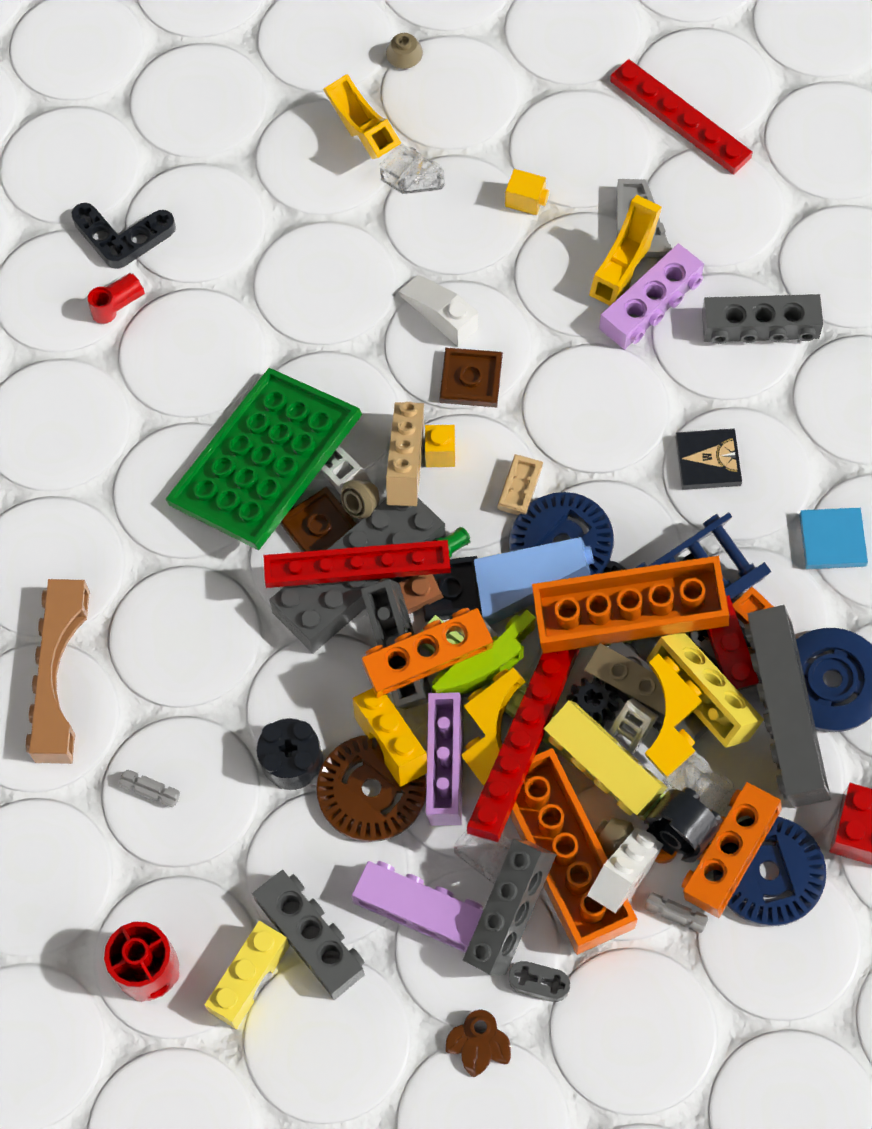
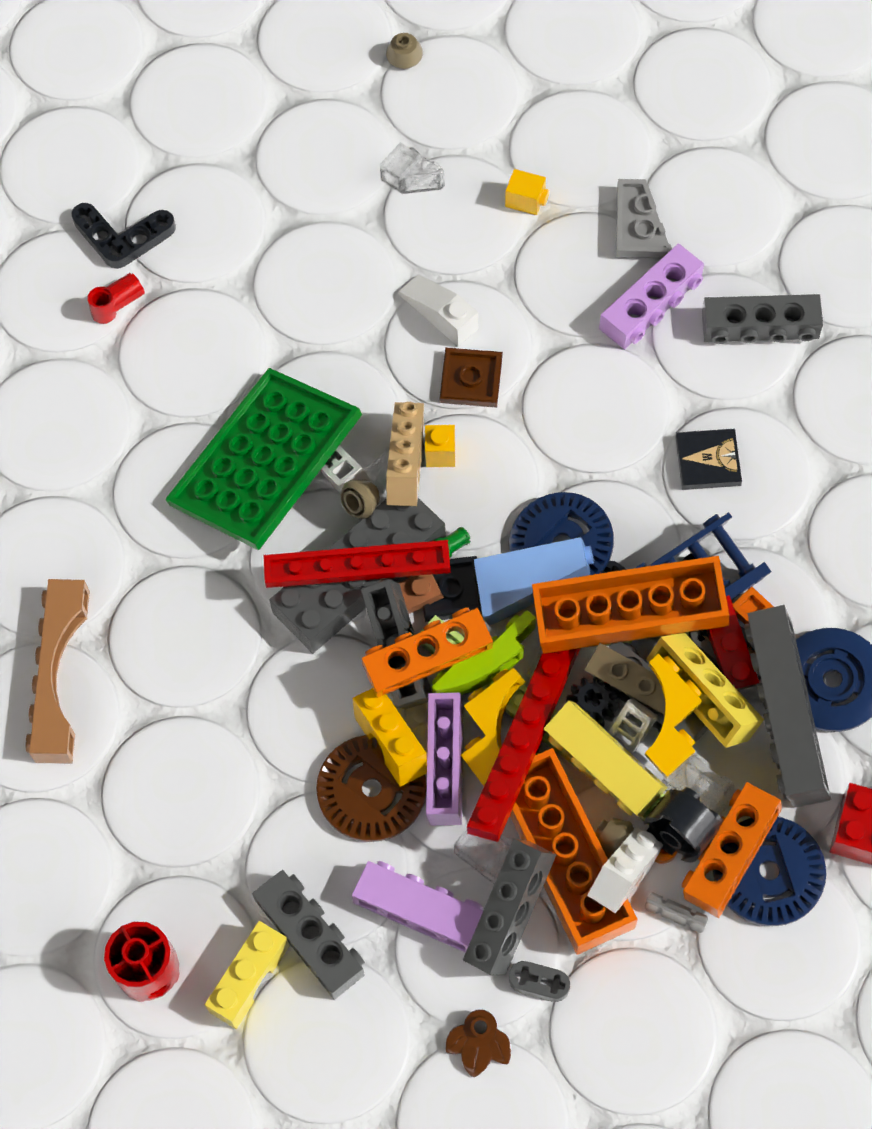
(149, 788): light grey axle -> none
(306, 755): black brick -> none
(317, 522): reddish brown tile -> none
(360, 118): yellow arch -> none
(520, 485): tan plate -> none
(627, 251): yellow arch -> none
(681, 116): red plate -> none
(833, 538): dark azure tile -> none

